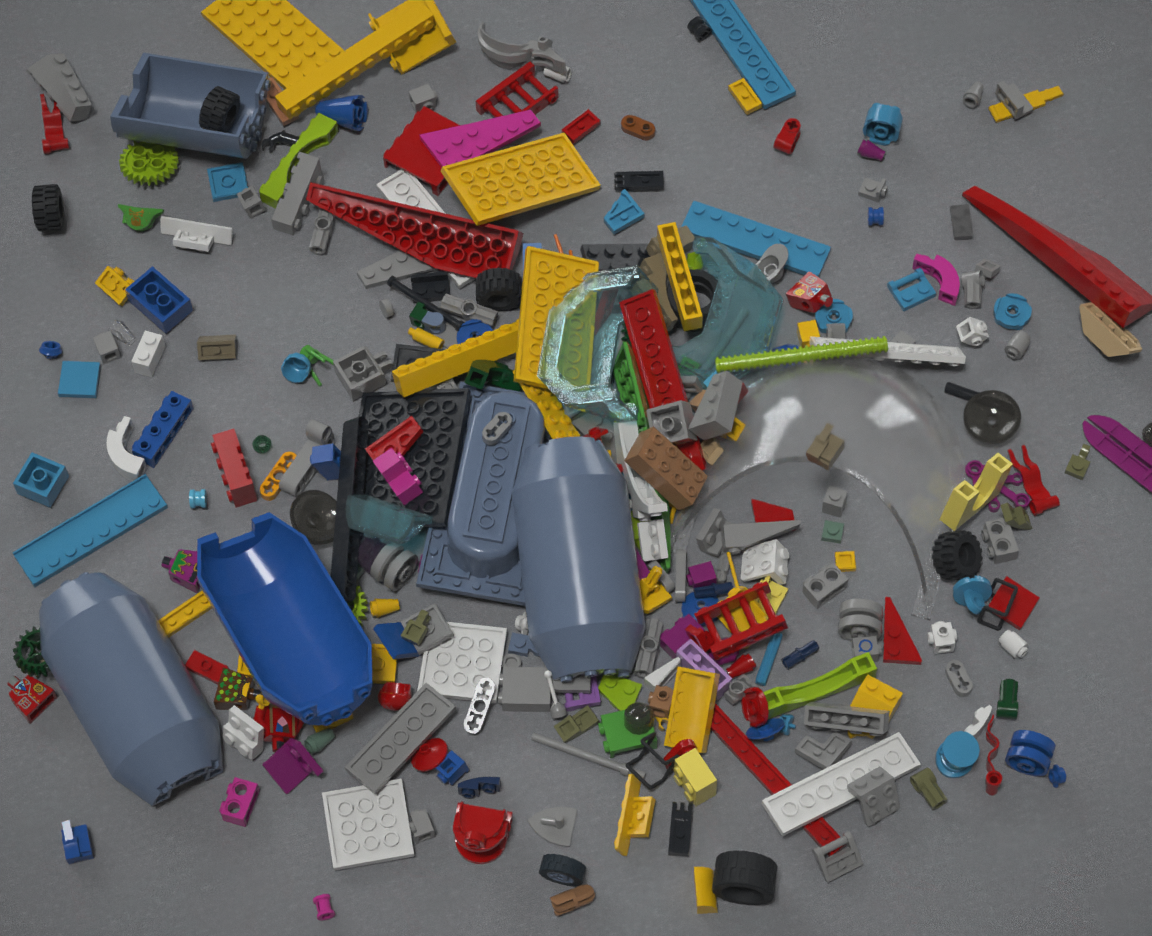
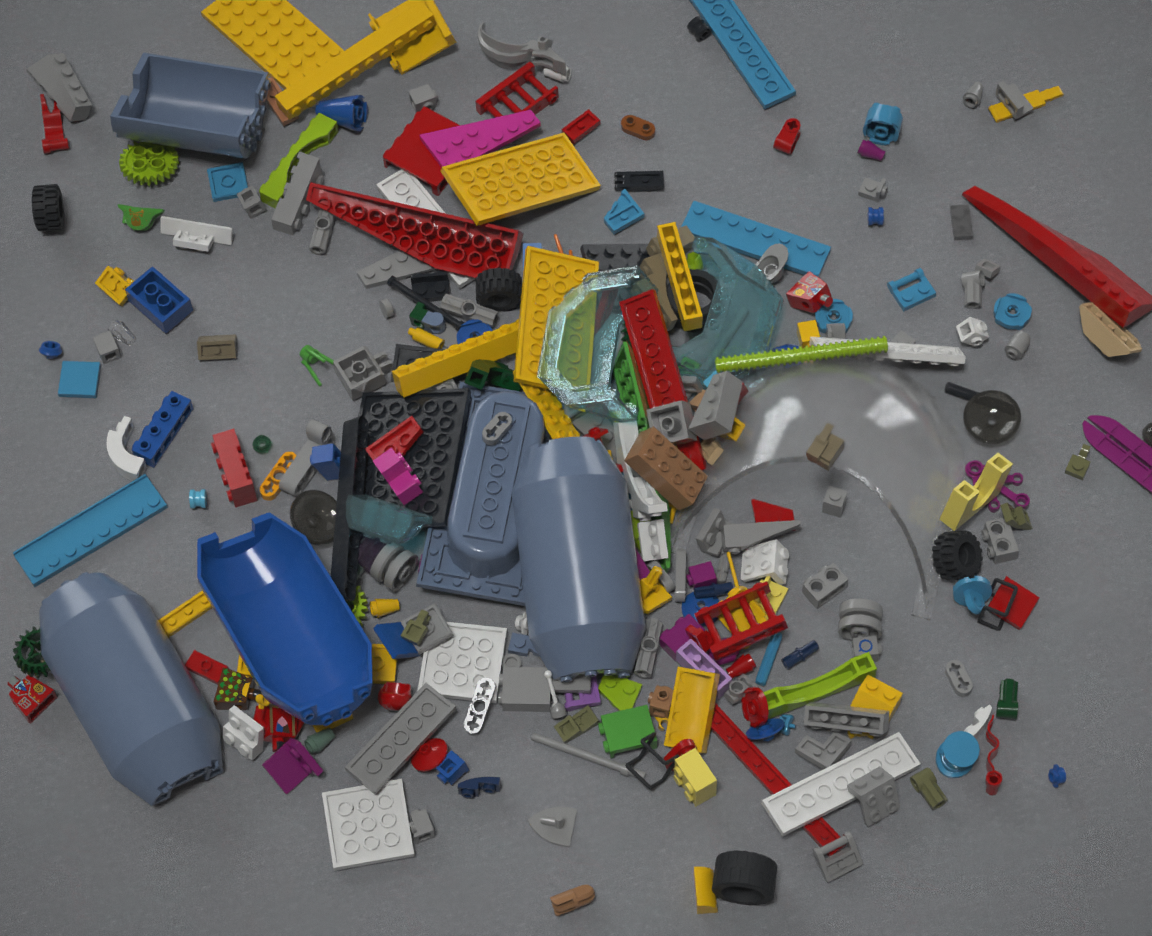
(41, 479): dark azure brick -> none
(76, 843): blue piece -> none
(148, 353): white brick -> none
(183, 569): magenta torso -> none
(219, 110): black tyre -> none
(243, 802): dark pink brick -> none
(281, 137): black piece -> none
(296, 367): dark azure hair -> none
(323, 907): dark pink bush -> none
(481, 832): red animal -> none
(562, 870): black wheel -> none
(635, 816): yellow bracket -> none
(638, 718): clear smoke hair -> none
(662, 675): white slope -> none
(680, 830): black hinge -> none
(745, 96): yellow plate -> none
(832, 531): sand green plate -> none
(845, 561): yellow tile -> none
(897, 642): red wing -> none
(942, 637): white brick -> none
(944, 273): dark pink arch -> none
(1013, 644): white brick -> none
(1030, 753): blue wheel -> none
(1033, 485): red flag -> none

